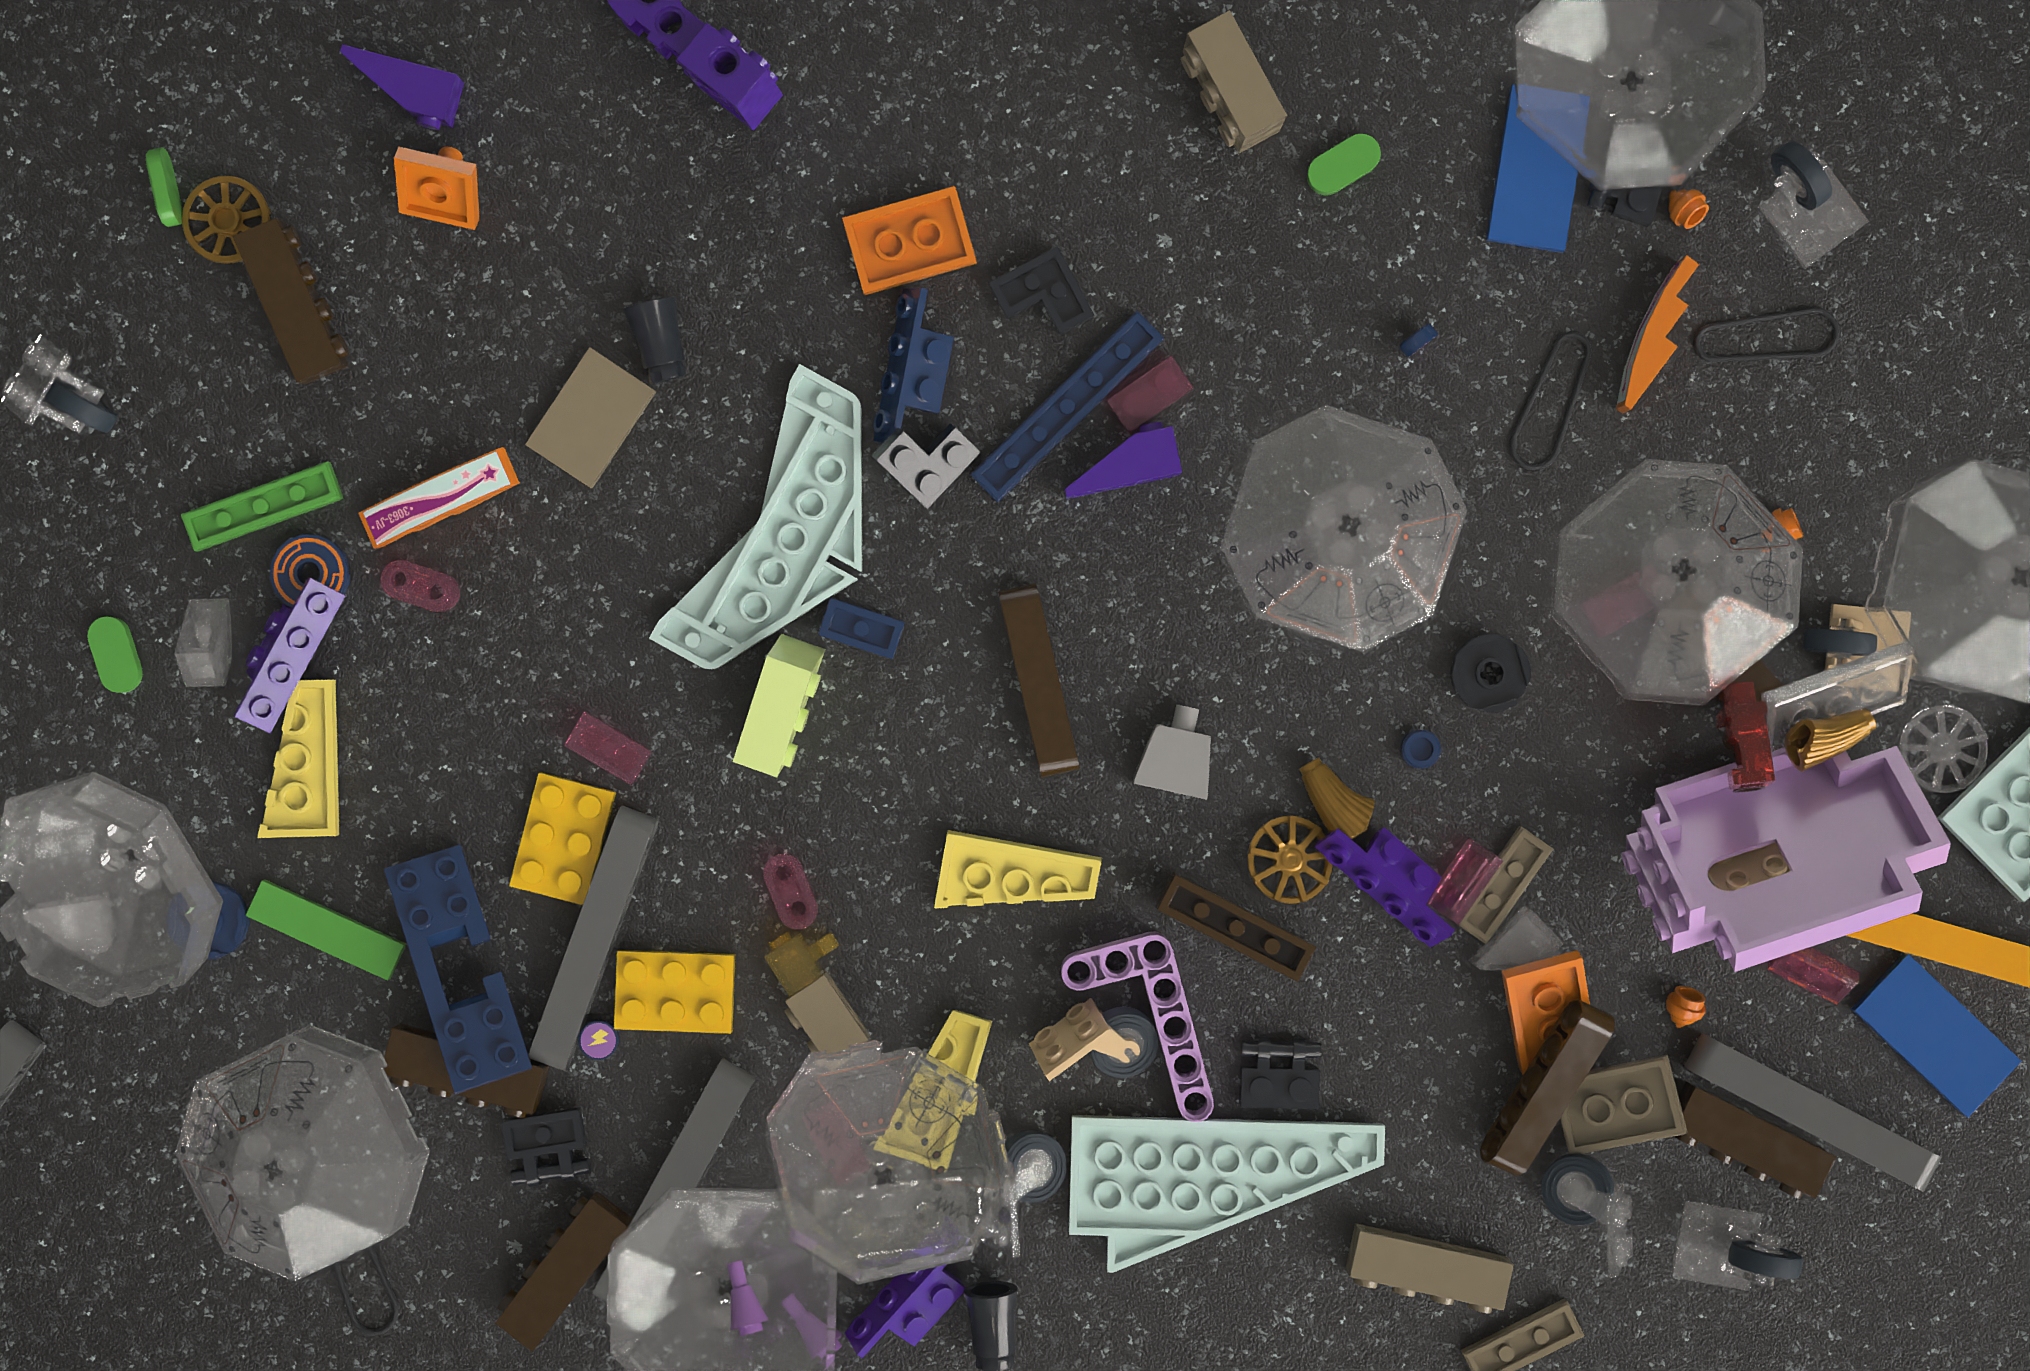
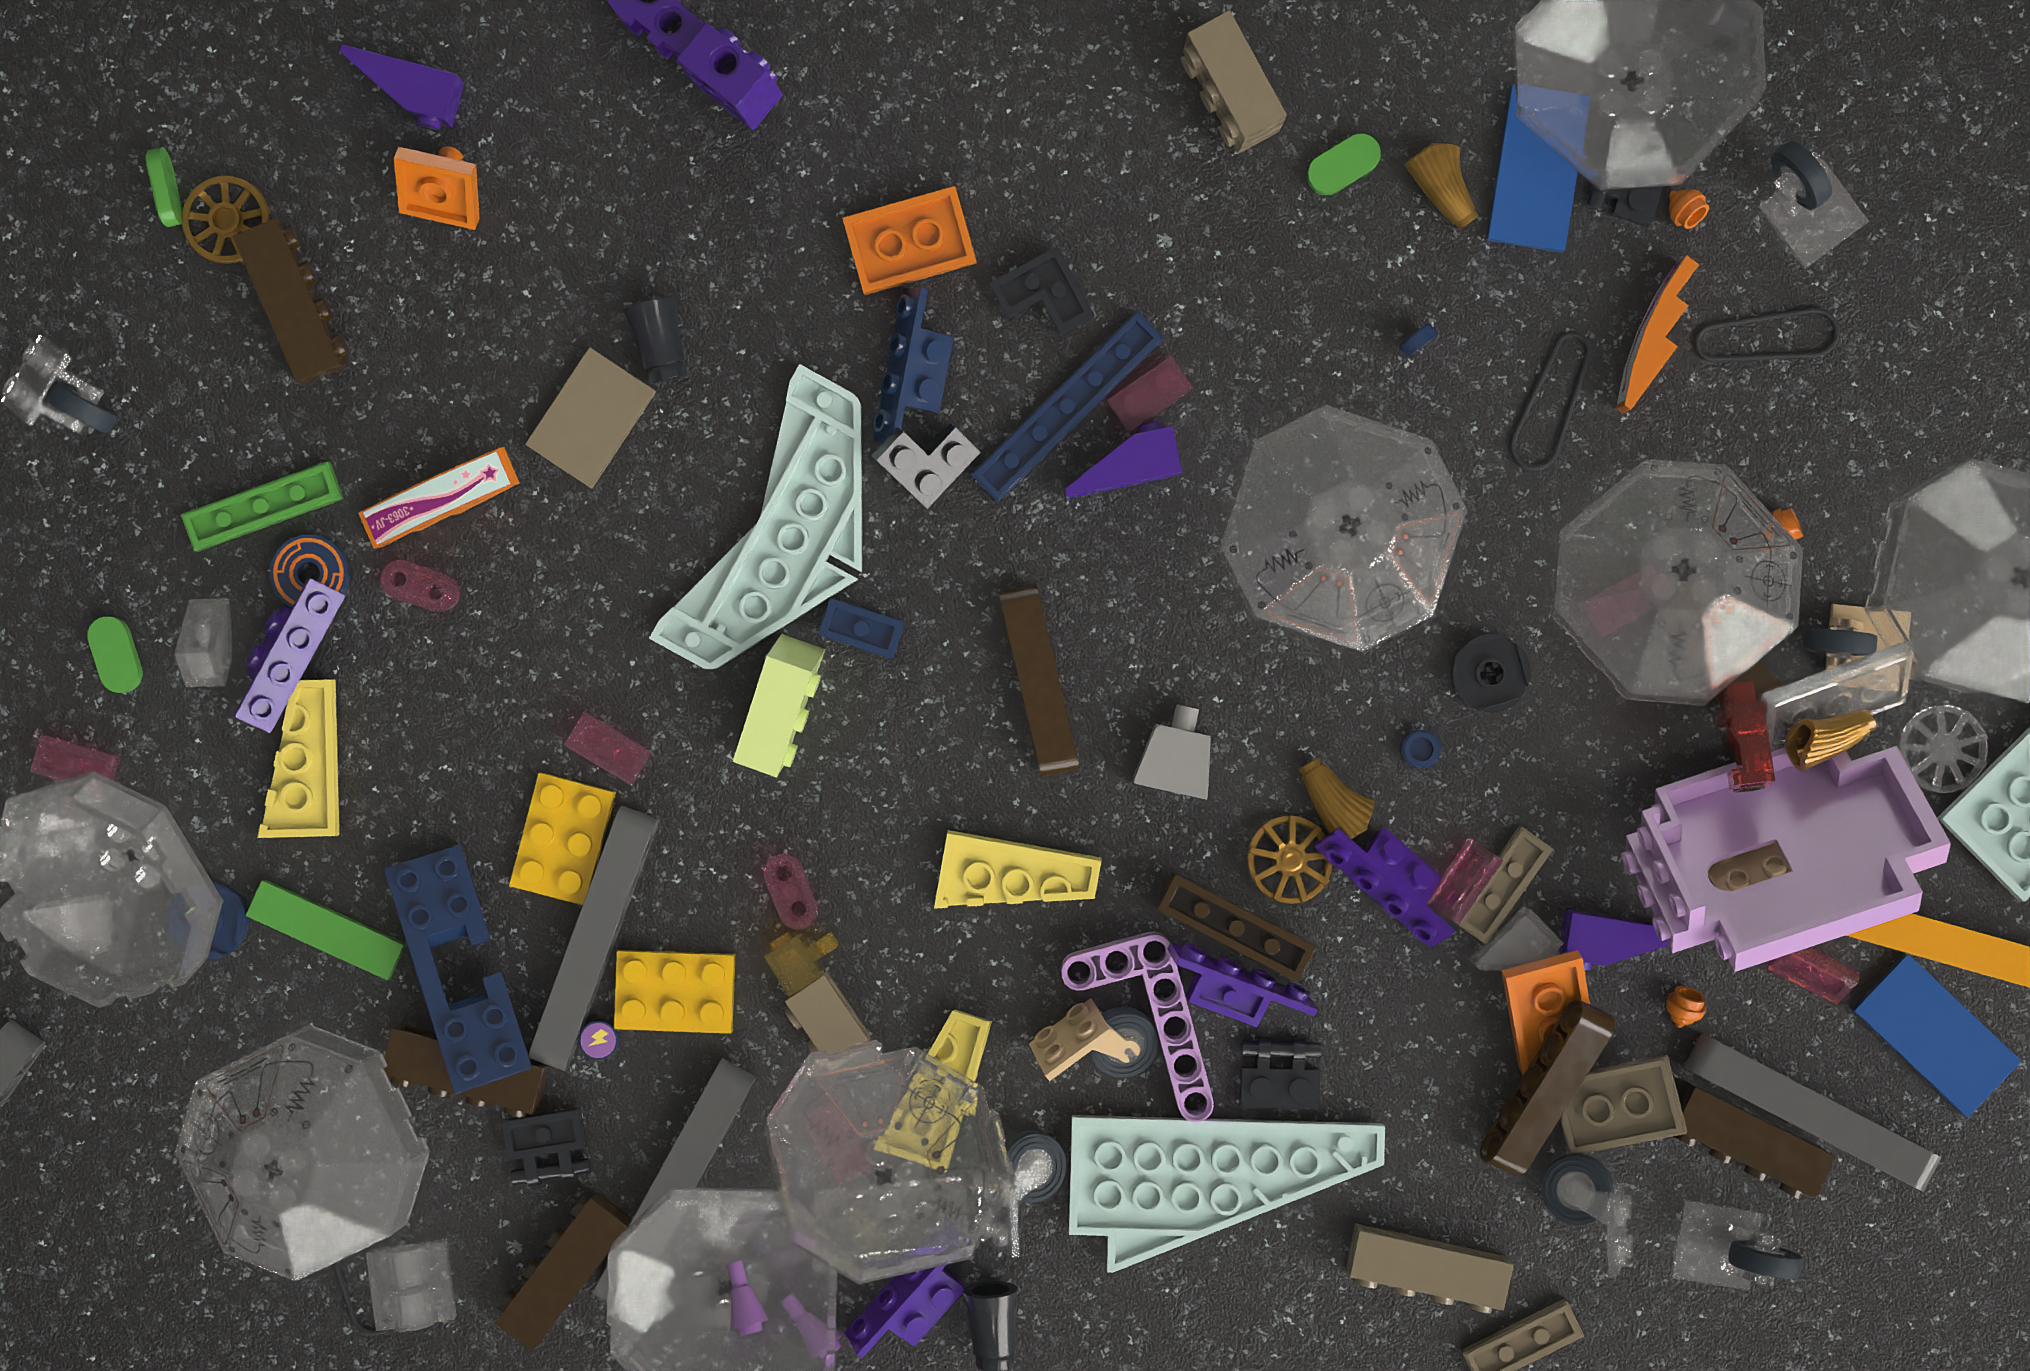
(67, 759): none -> clear pink plate
(411, 1285): none -> clear plate
(1234, 991): none -> dark purple bracket
(1440, 178): none -> pearl gold piece
(1605, 938): none -> dark purple slope

